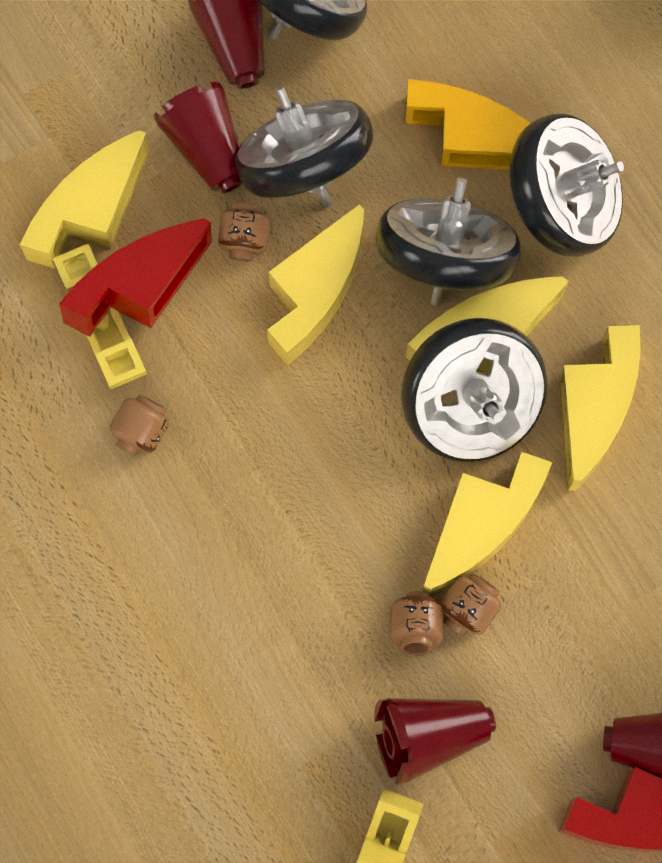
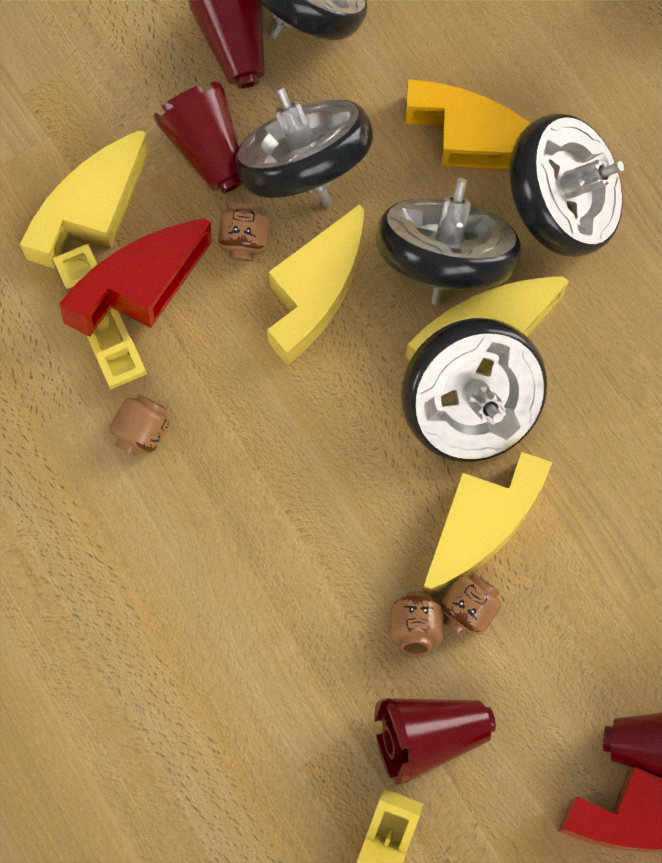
(597, 401): light yellow slope -> none

